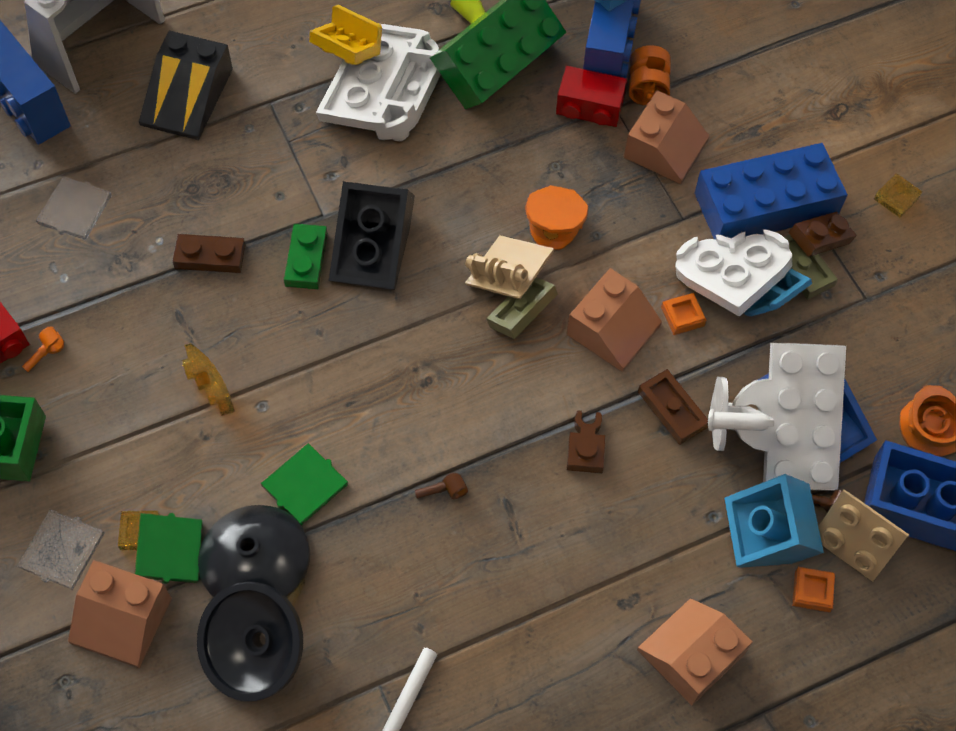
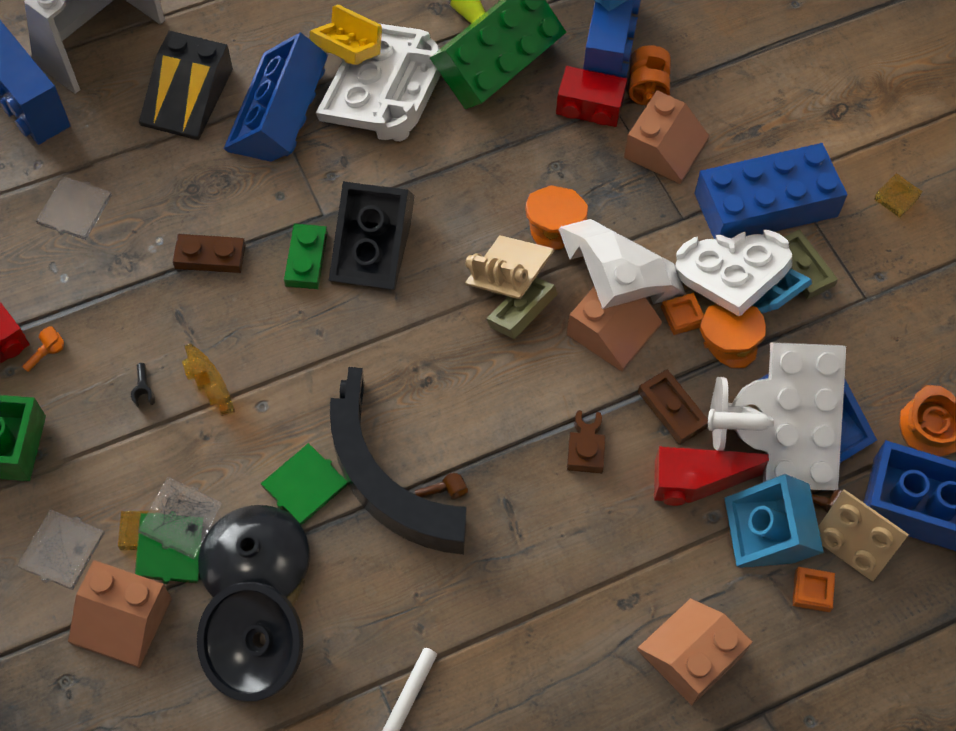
(142, 386): none -> black hand
(180, 517): none -> clear piece
(277, 100): none -> blue slope
(402, 512): none -> black arch
(619, 266): none -> white brick
(693, 474): none -> red slope
(733, 337): none -> orange hat
(822, 233): reddish brown plate -> none

